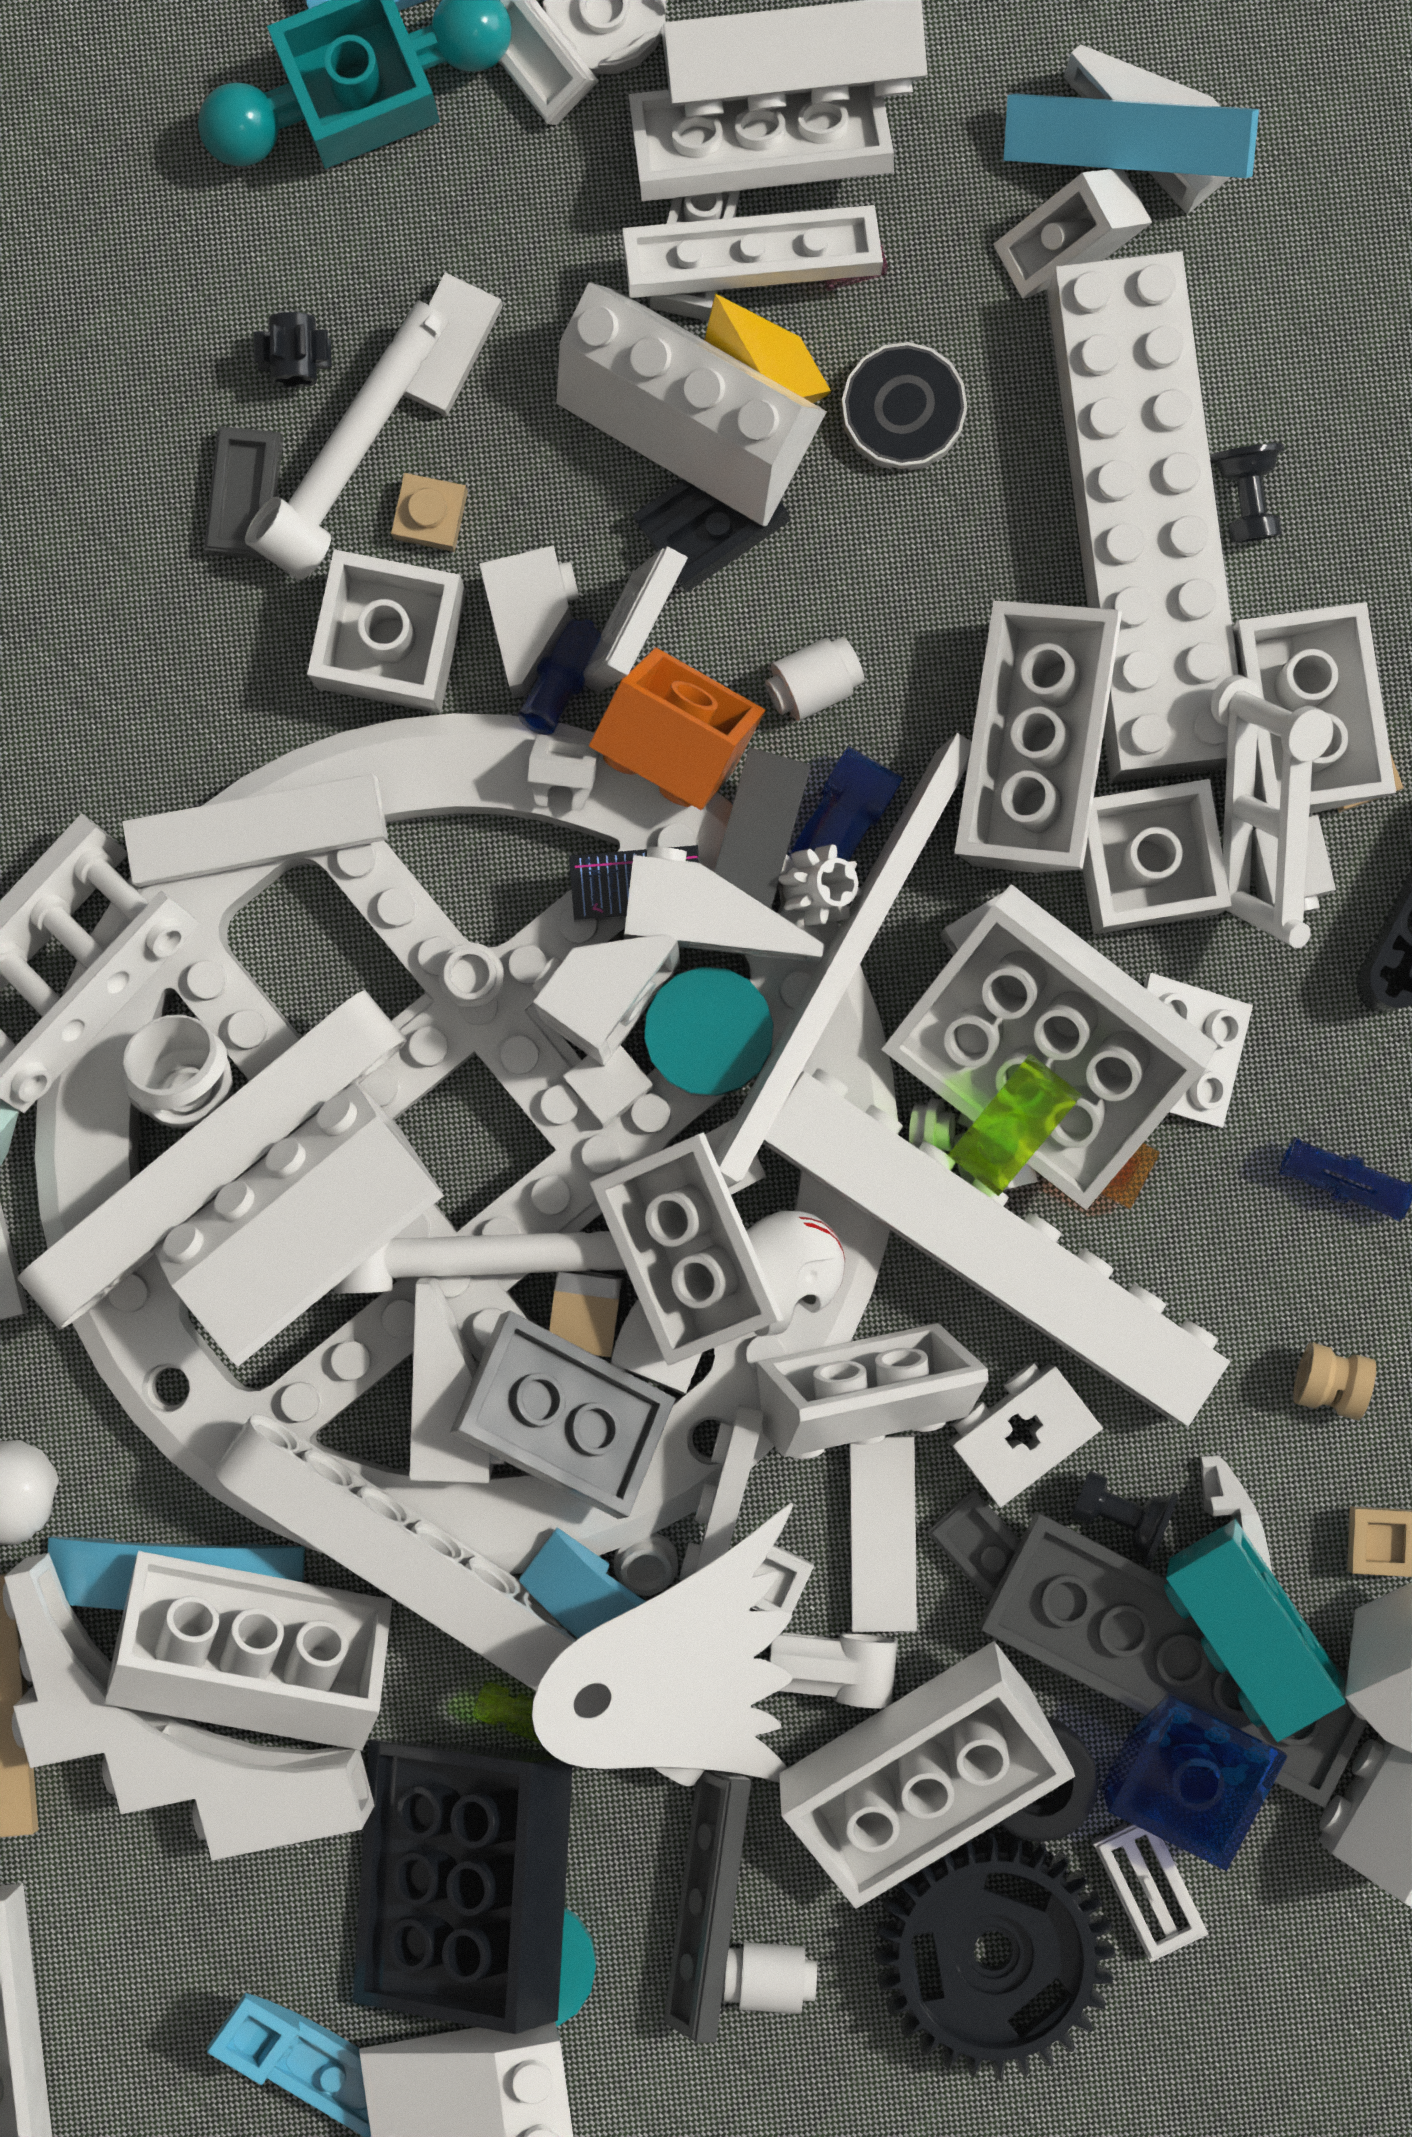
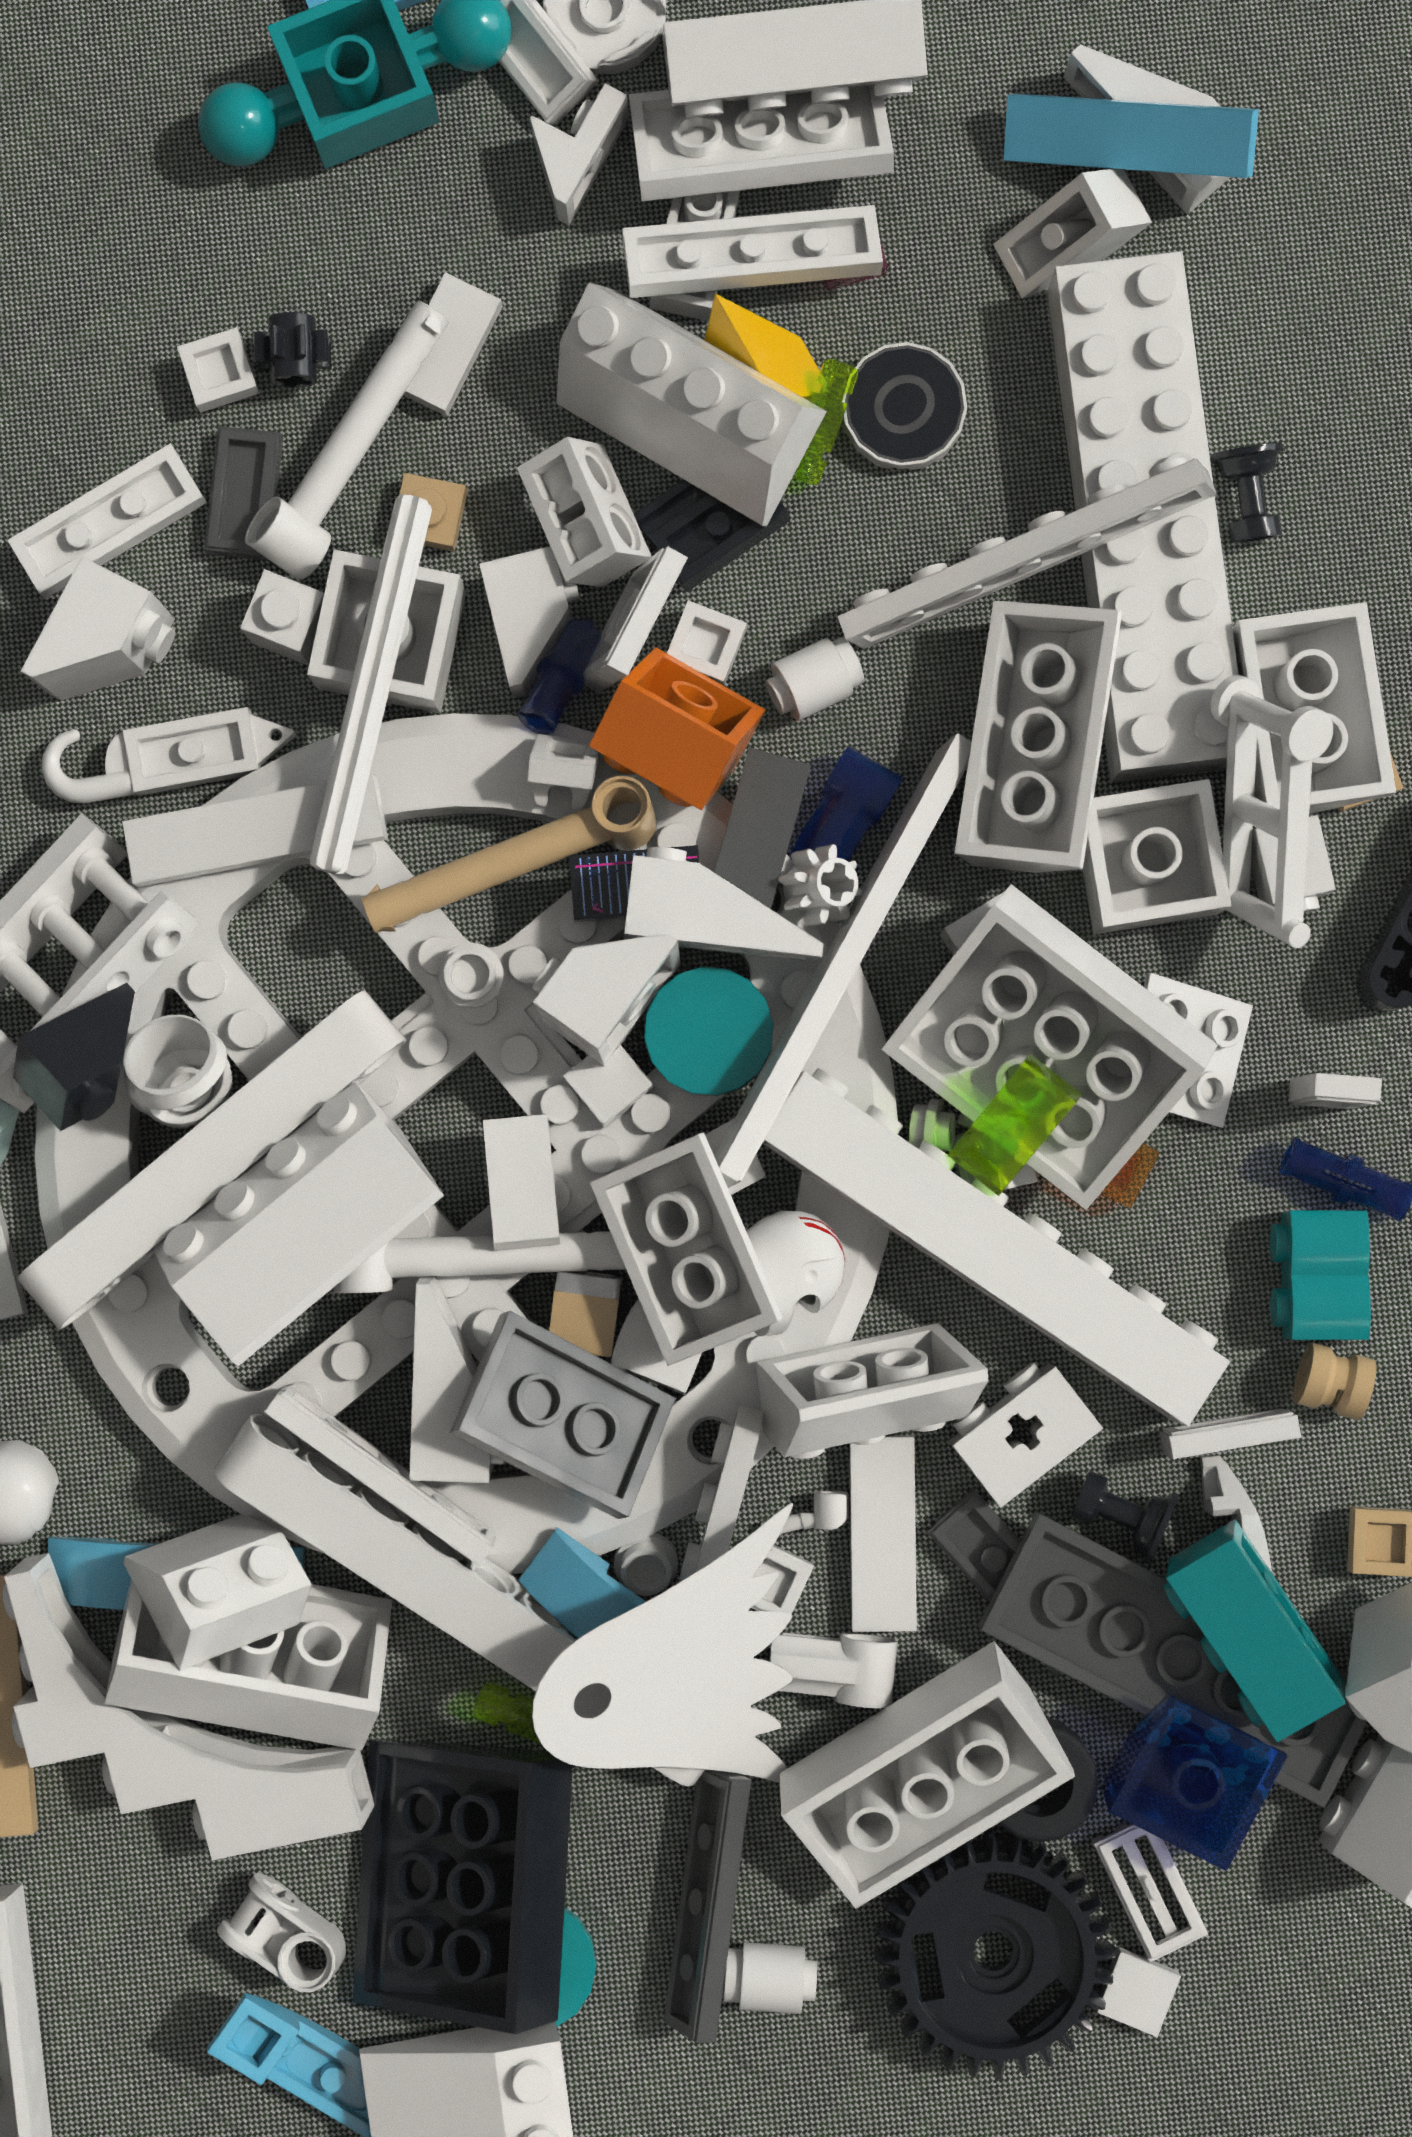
(76, 1059): none -> black slope
(98, 634): none -> white slope
(107, 520): none -> white plate
(169, 756): none -> white plate
(218, 370): none -> white plate
(220, 1587): none -> white slope
(280, 1931): none -> white piece
(283, 616): none -> white brick
(370, 684): none -> white axle
(381, 1474): none -> white tile
(516, 856): none -> tan piece
(521, 1182): none -> white tile
(574, 162): none -> white slope
(584, 512): none -> white brick
(707, 641): none -> white plate
(829, 1513): none -> white hand
(836, 380): none -> clear neon green axle
(1049, 542): none -> white plate
(1139, 1991): none -> white tile
(1230, 1433): none -> white tile
(1322, 1275): none -> teal brick
(1335, 1091): none -> white tile

